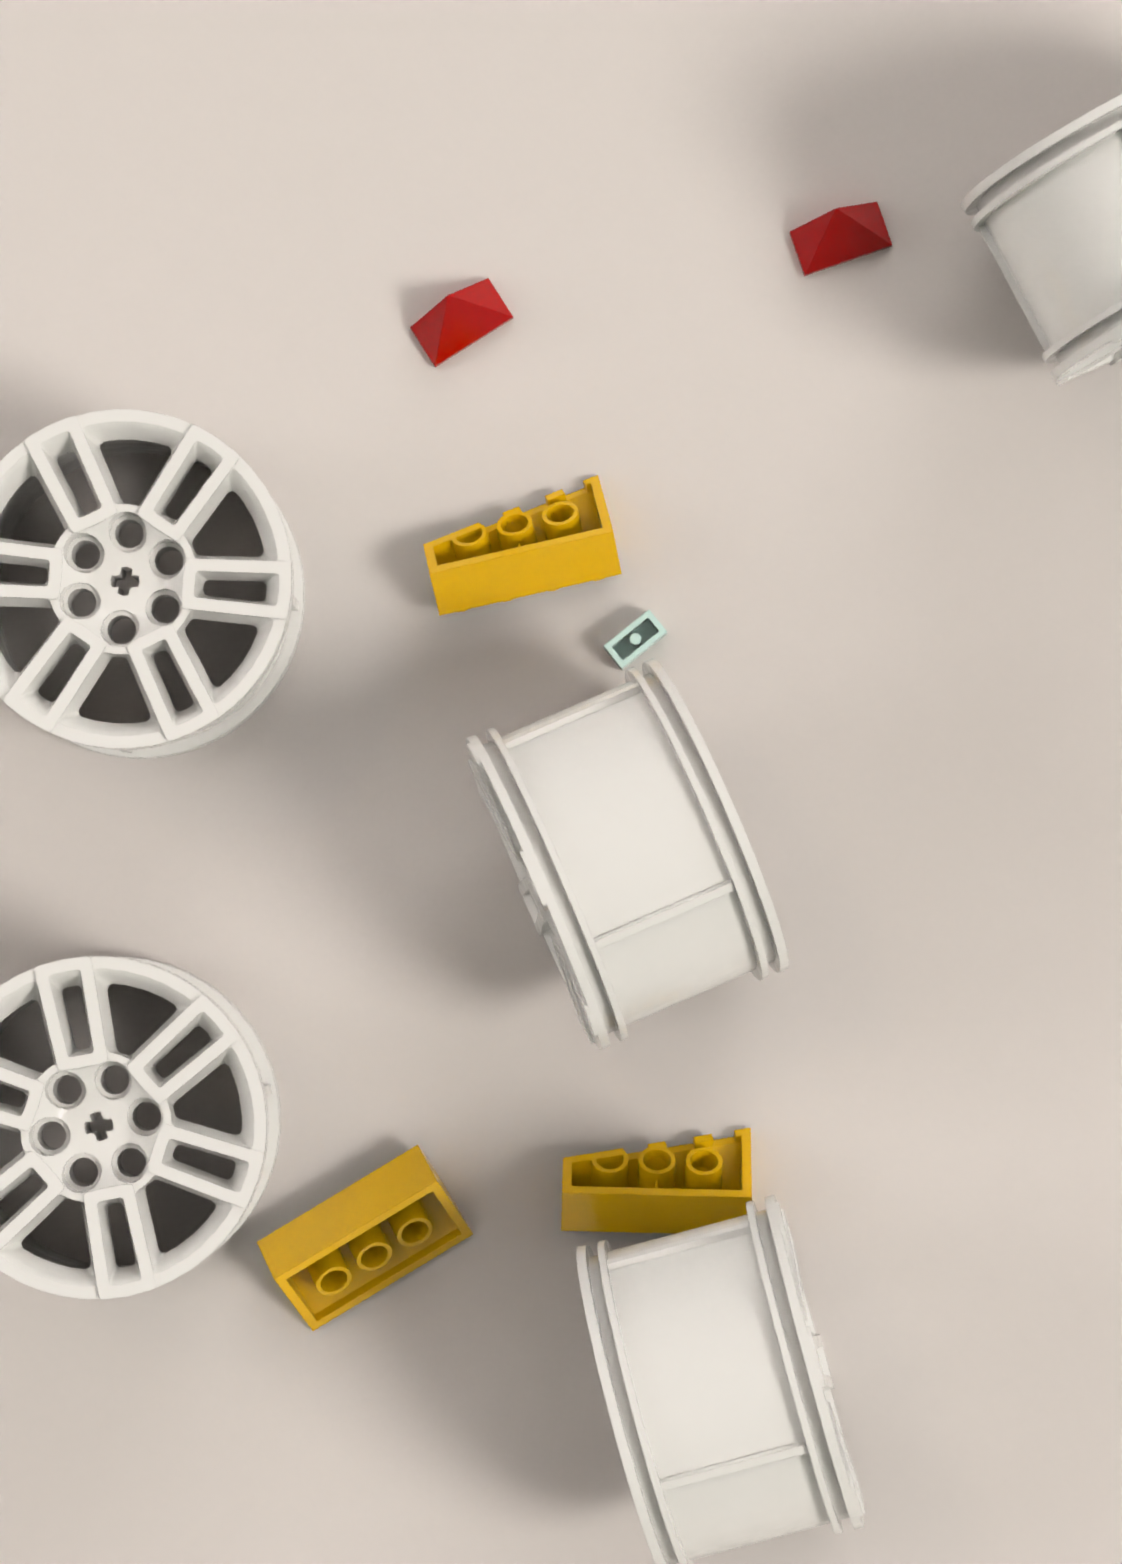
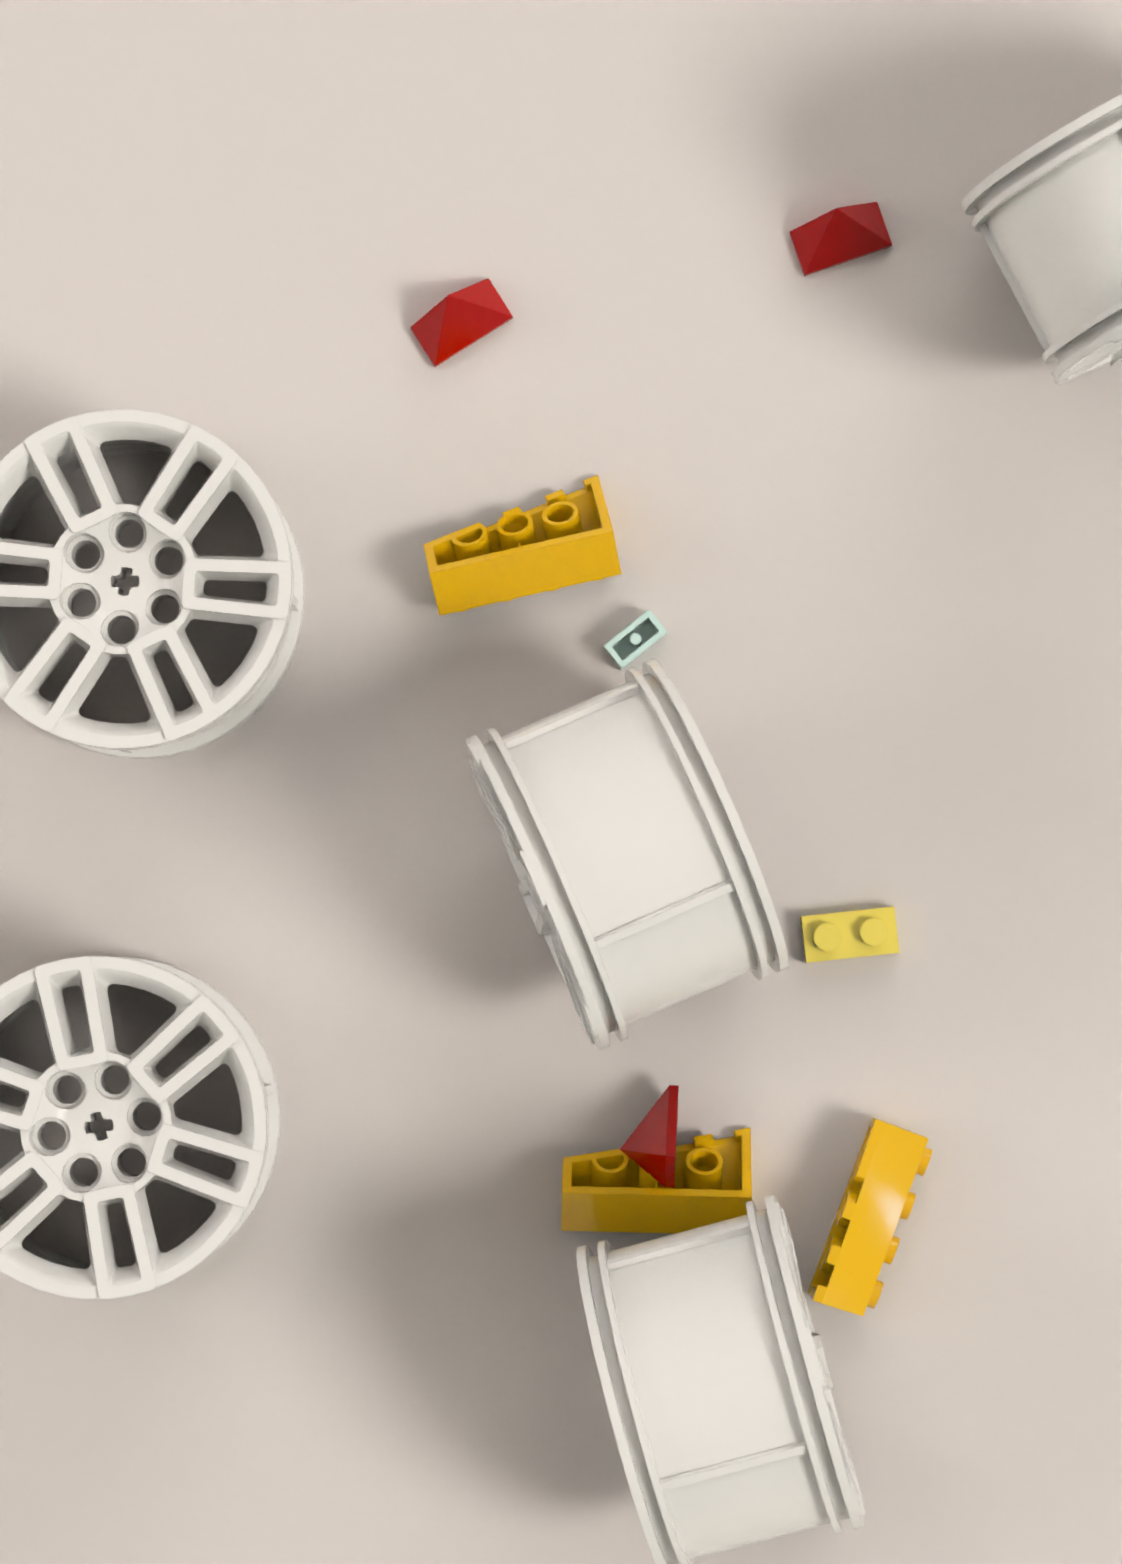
(364, 1238): yellow slope -> none
(655, 1139): none -> red slope
(849, 934): none -> light yellow plate
(868, 1217): none -> yellow wedge

